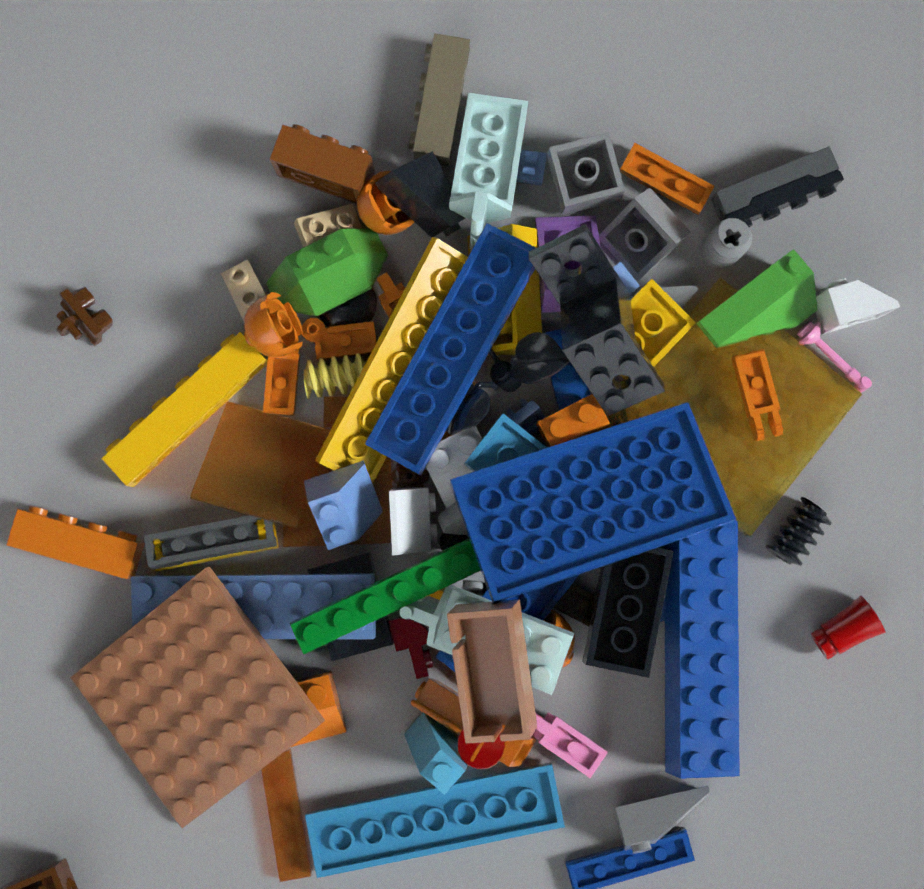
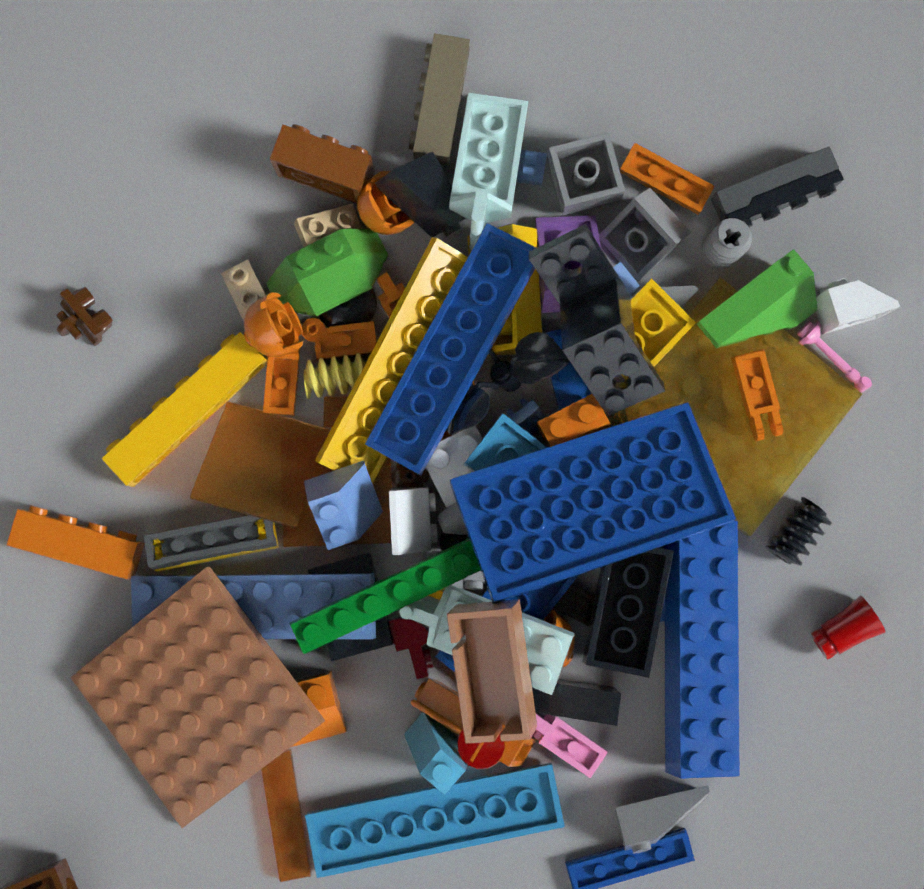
(580, 702): none -> black slope

